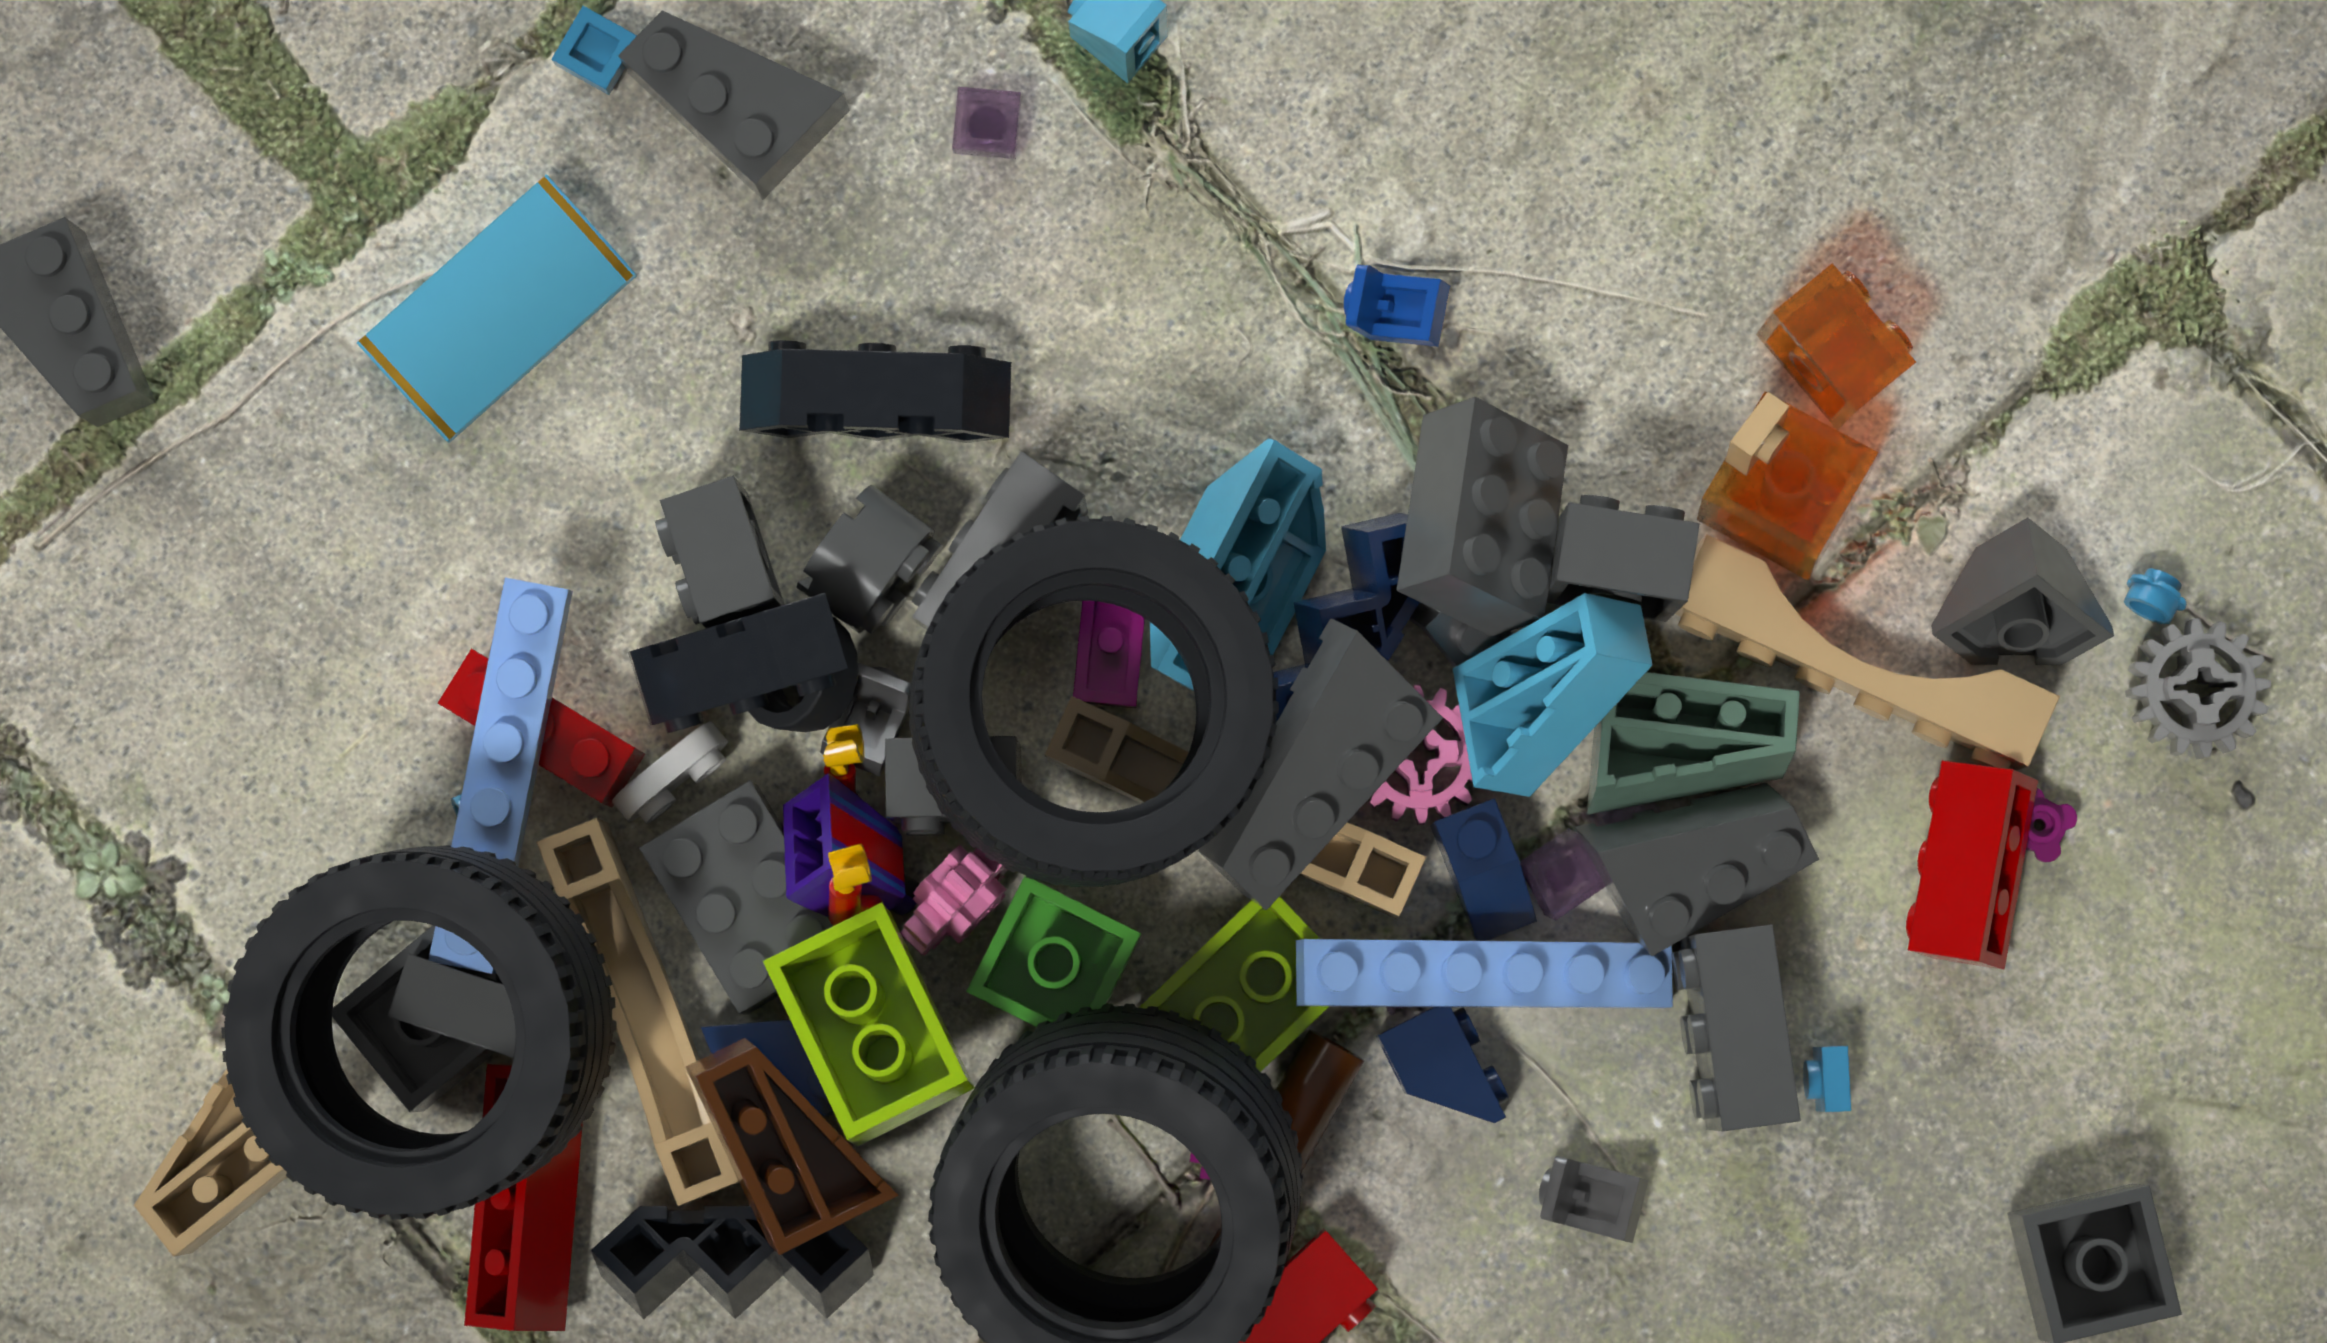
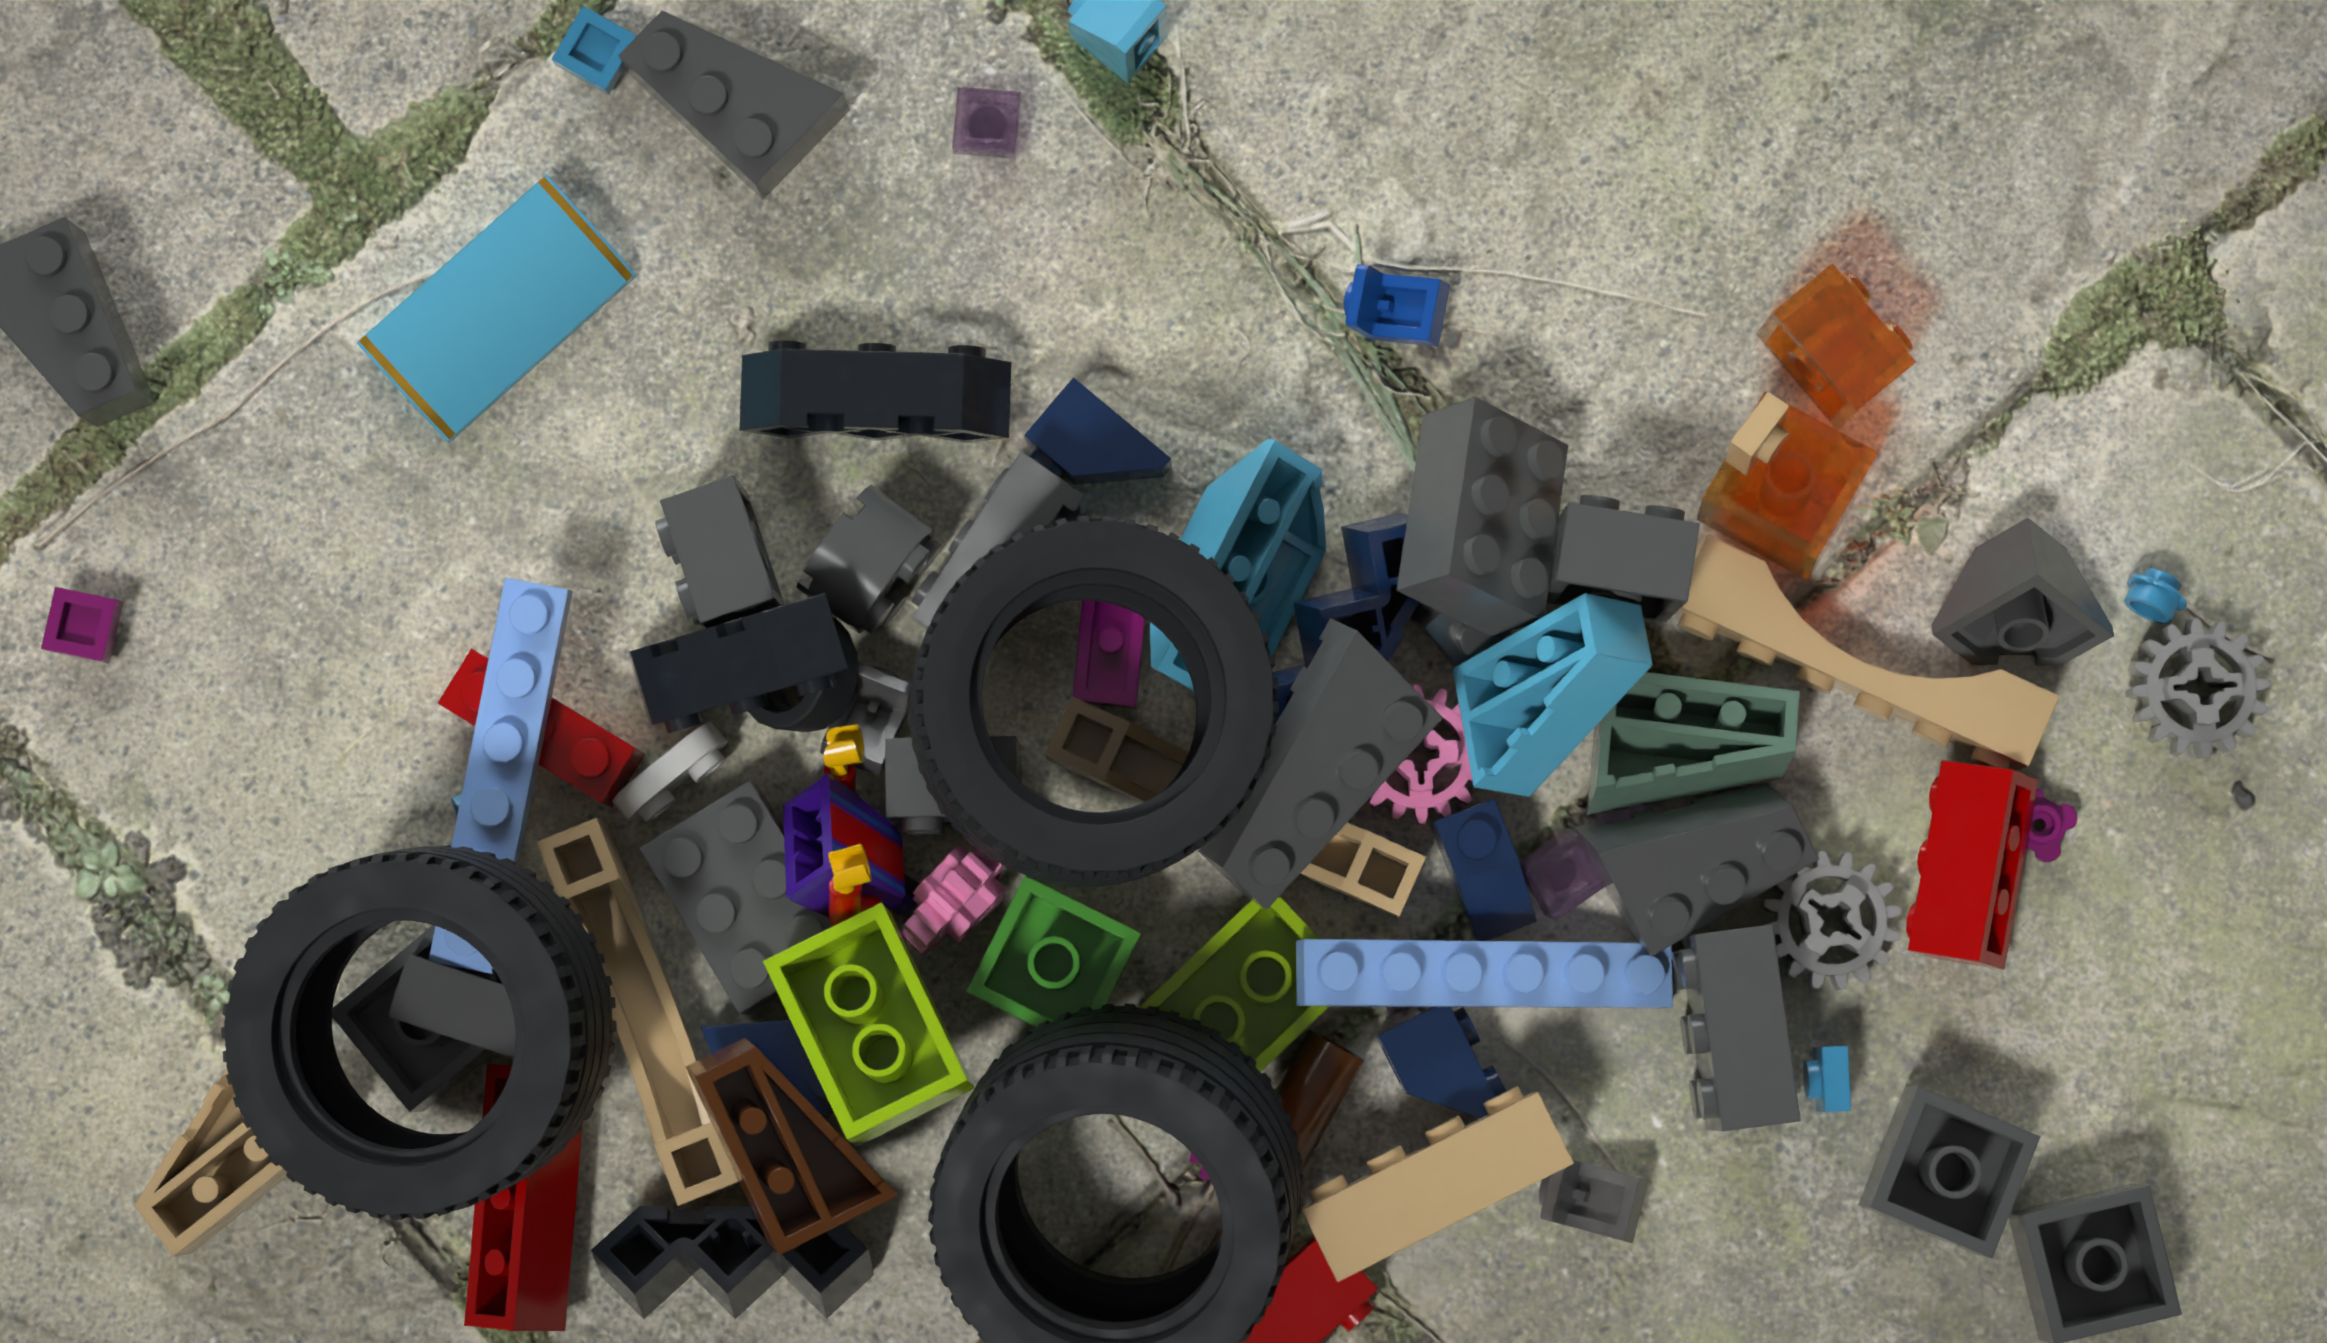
(82, 625): none -> magenta plate
(1092, 442): none -> dark blue slope
(1437, 1184): none -> tan brick
(1848, 898): none -> light grey gear
(1949, 1171): none -> dark grey brick

